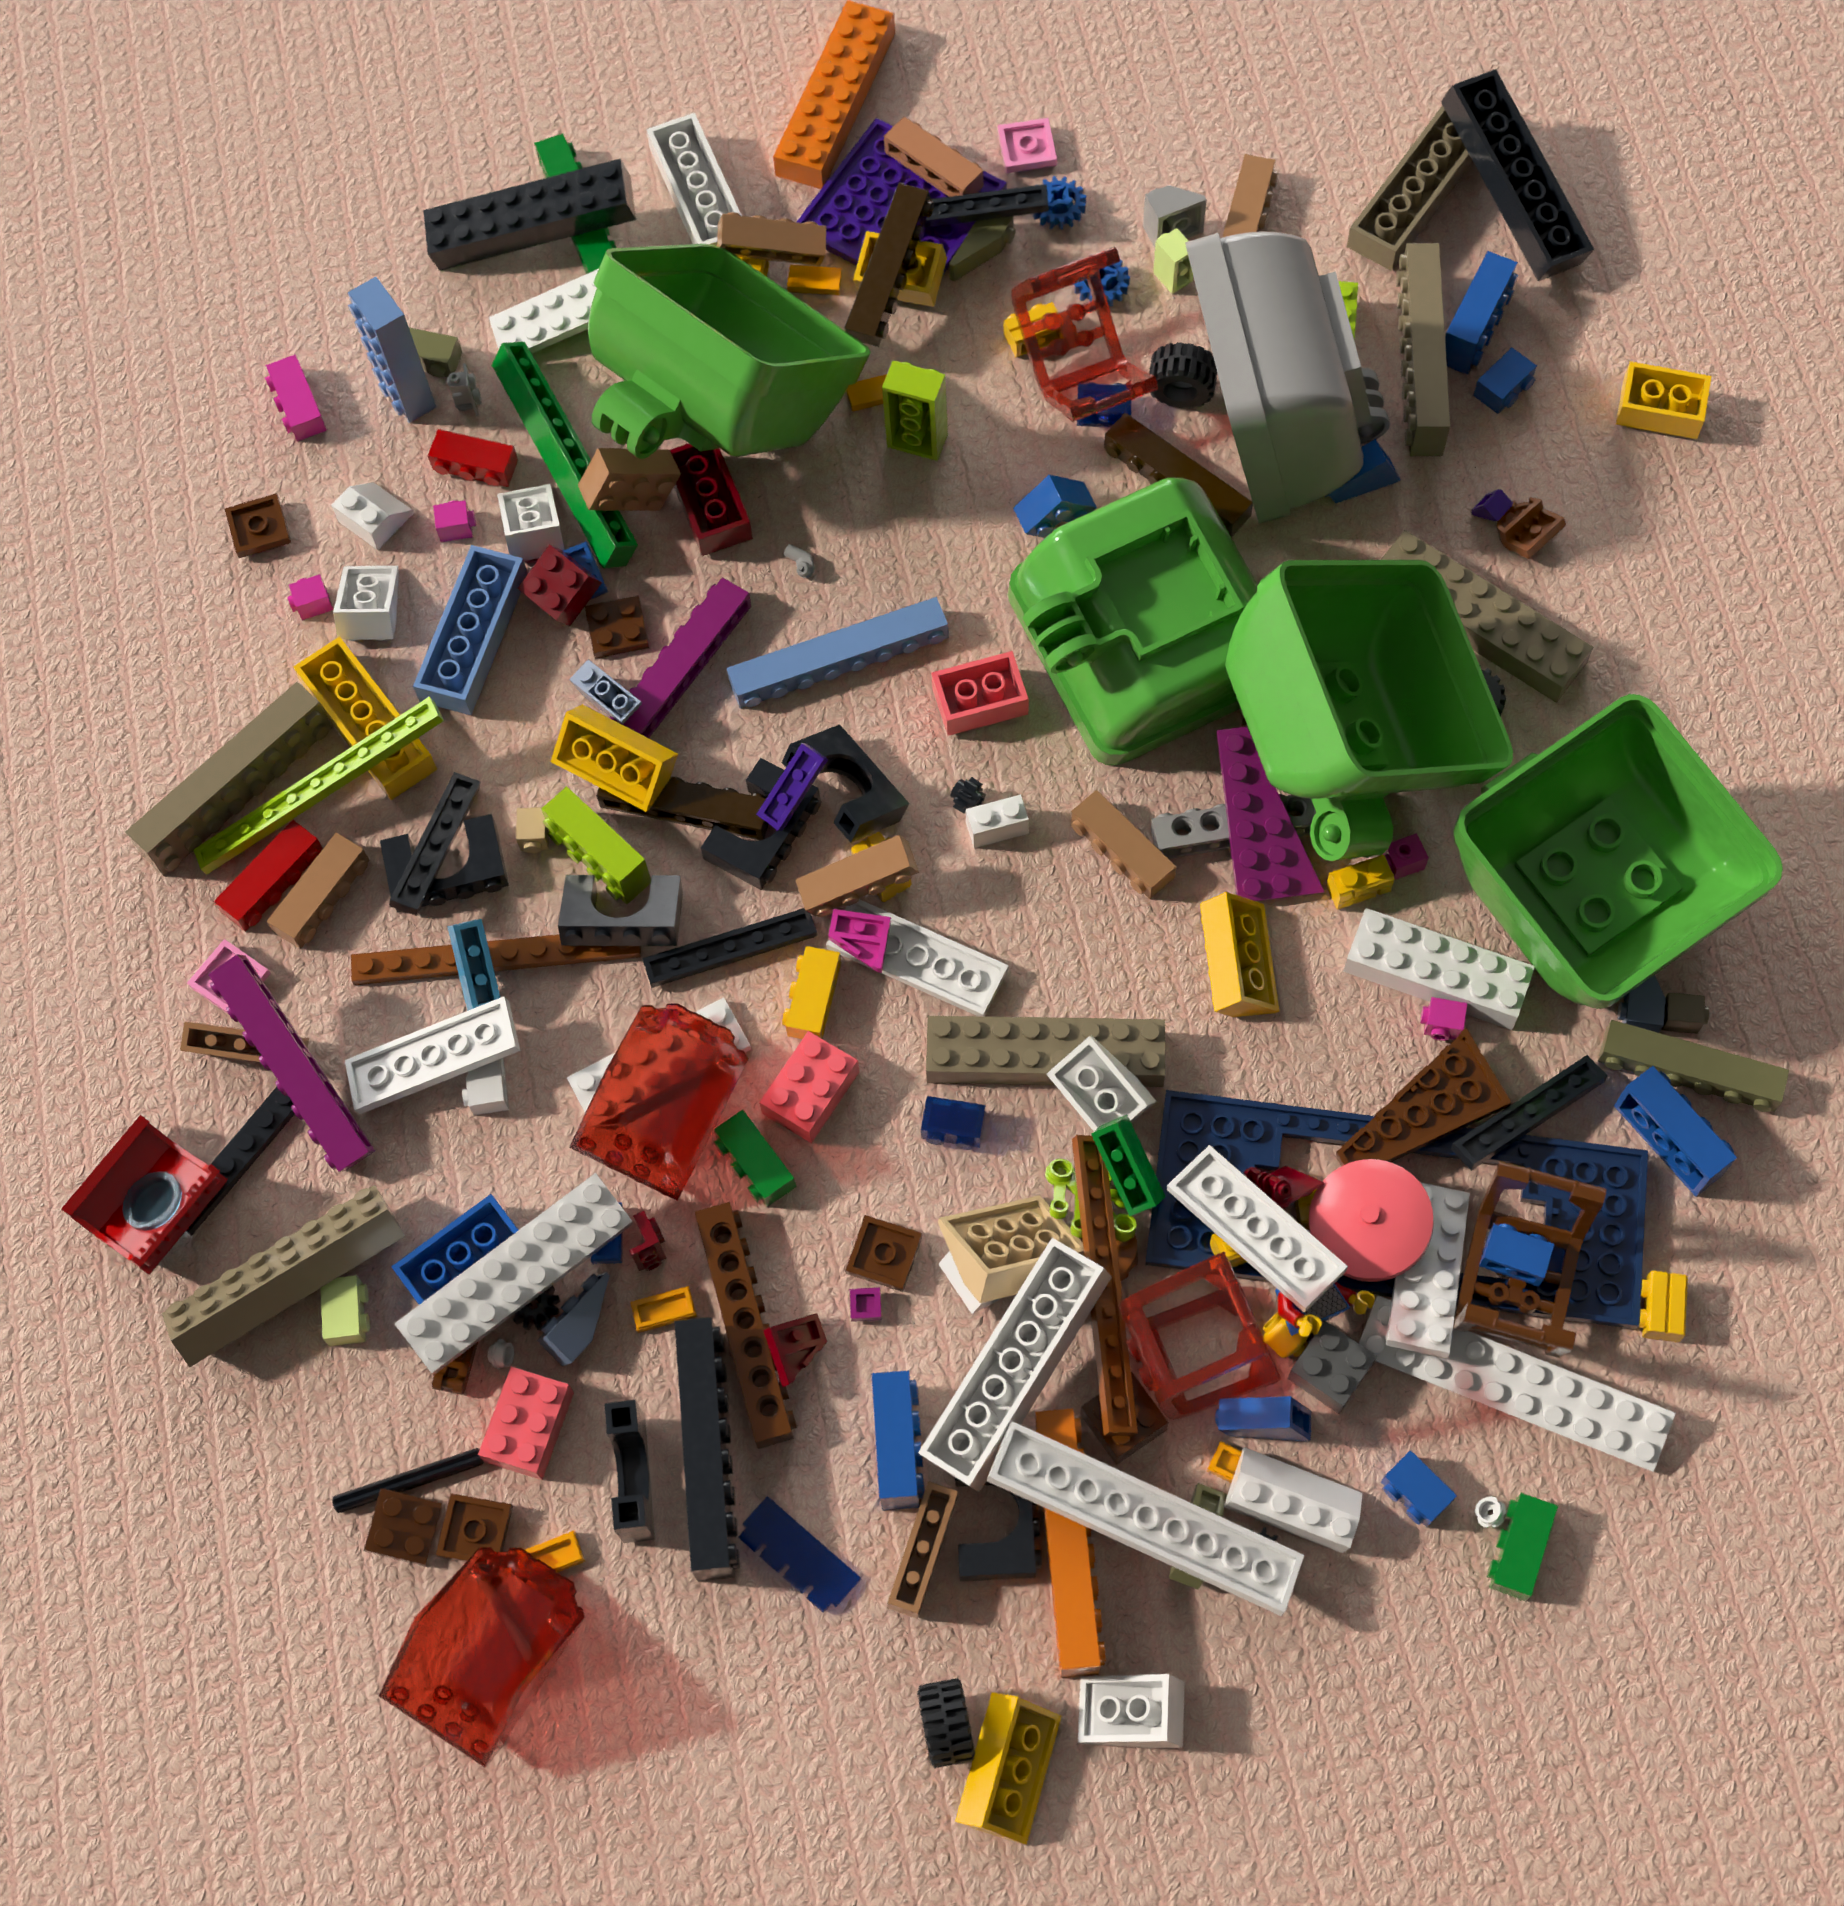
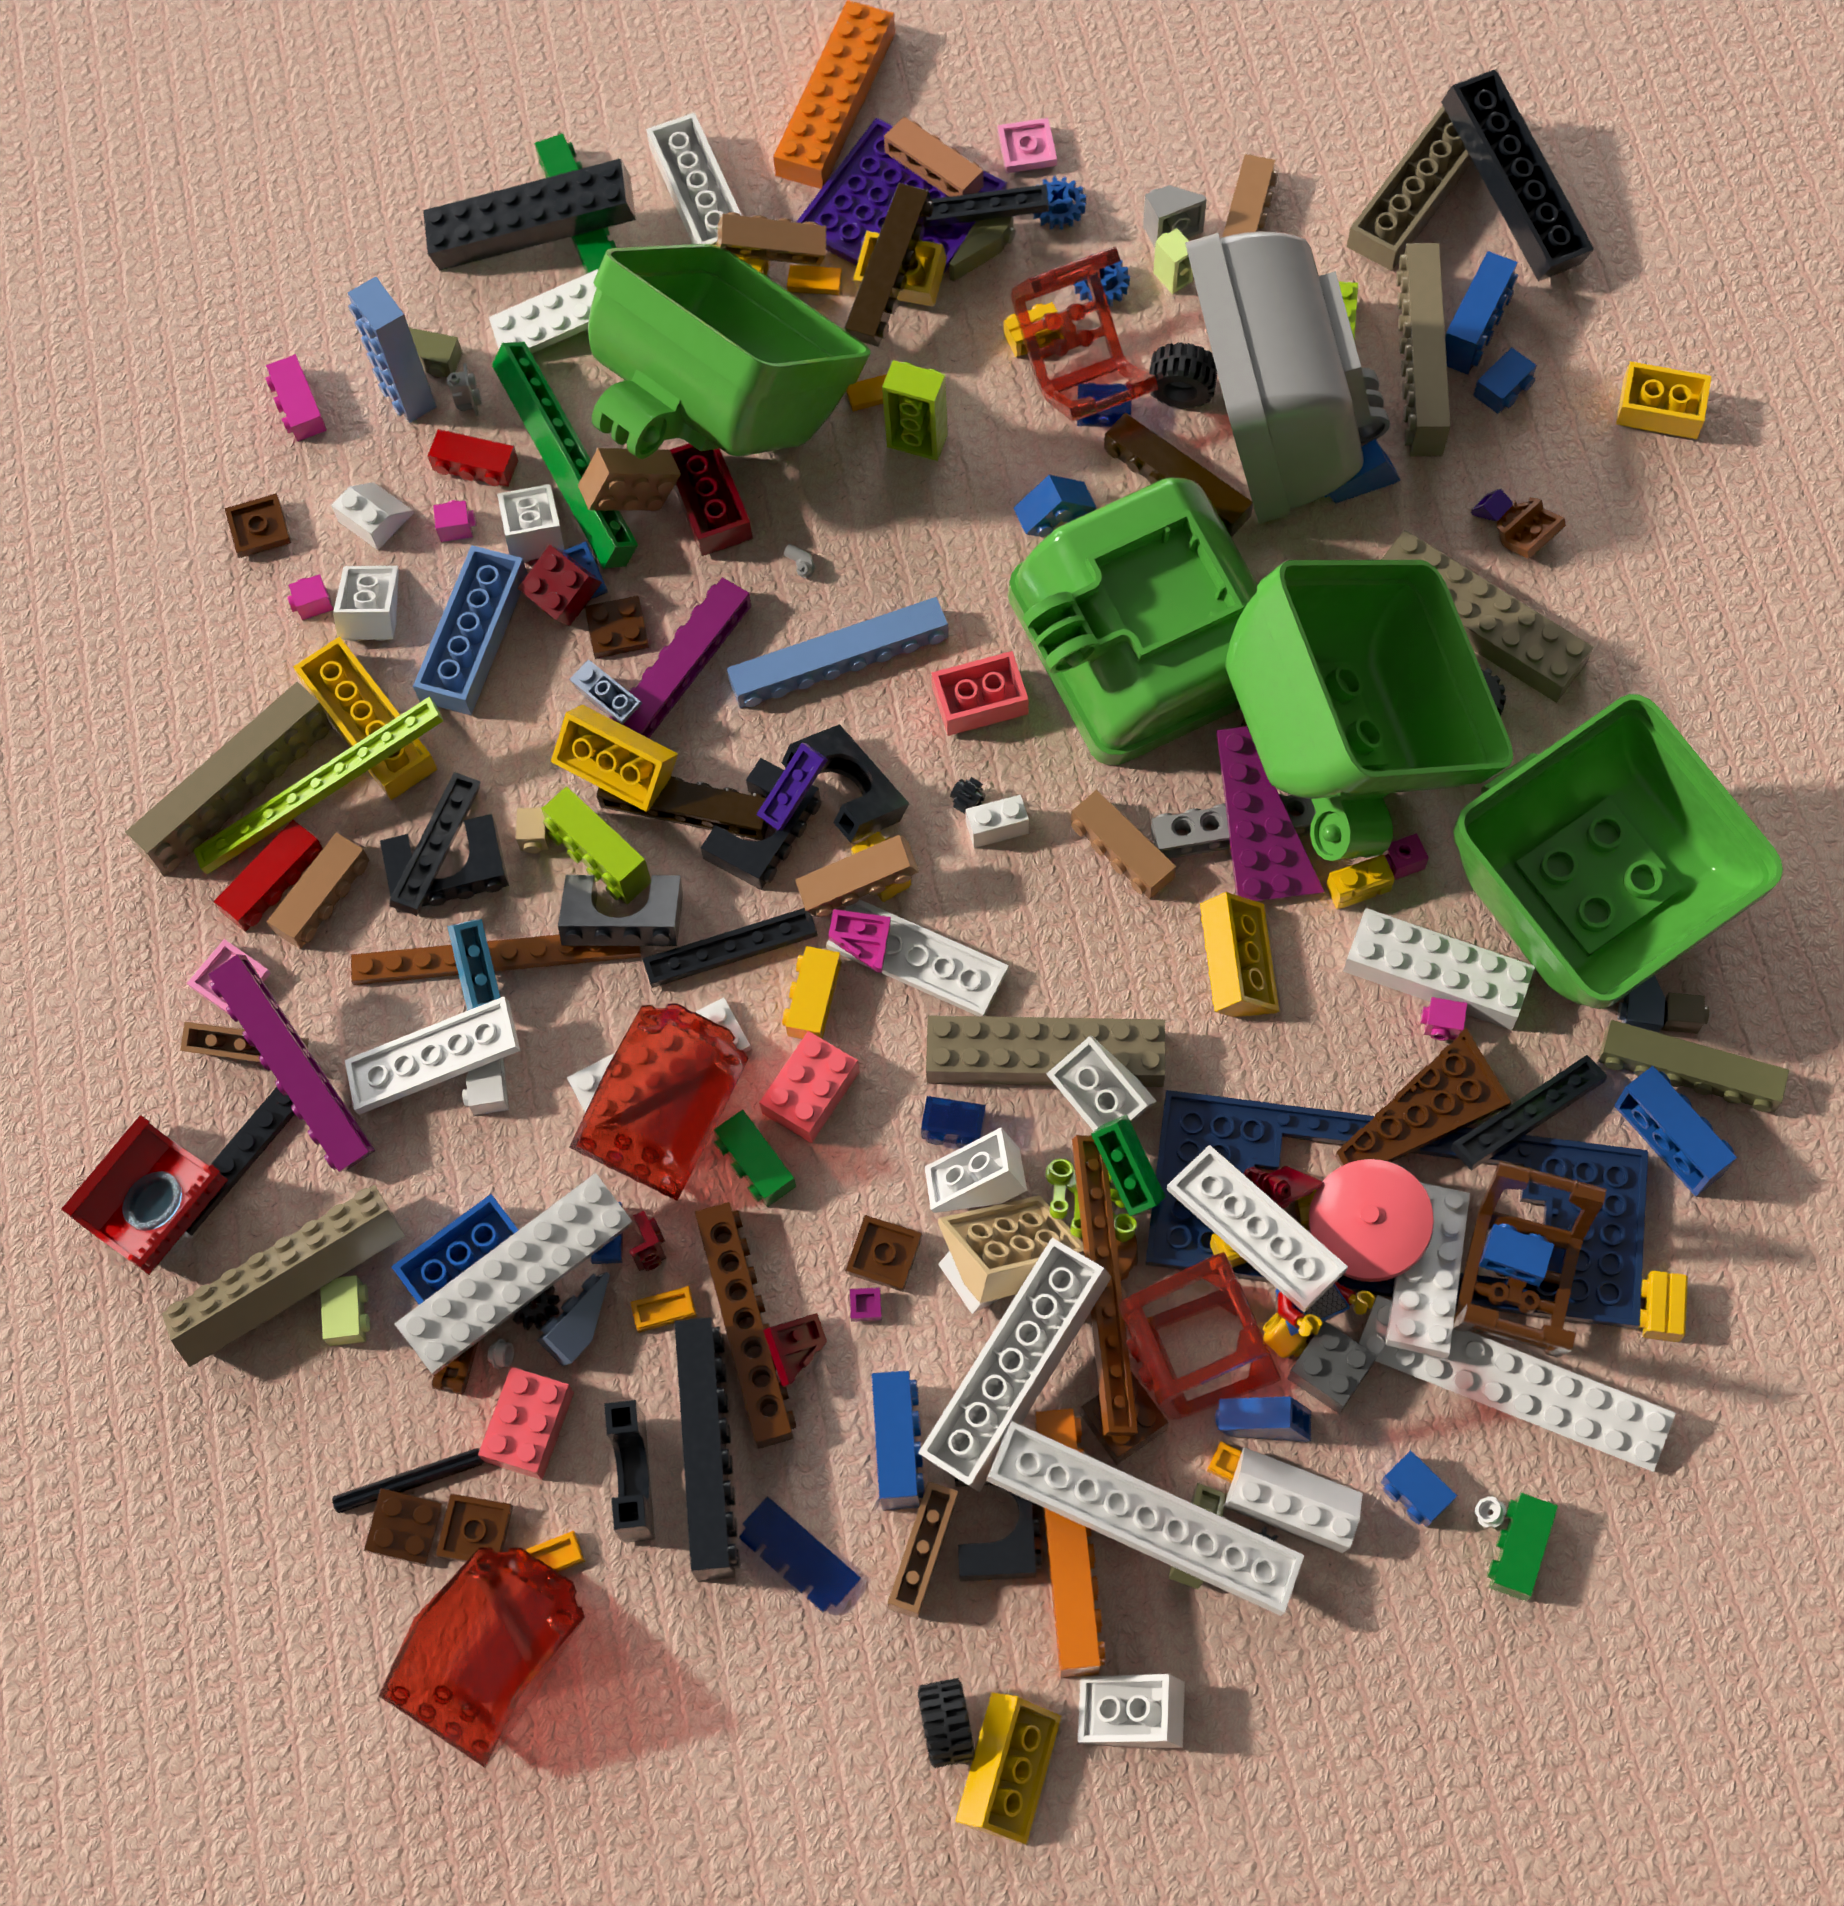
(977, 1174): none -> white slope

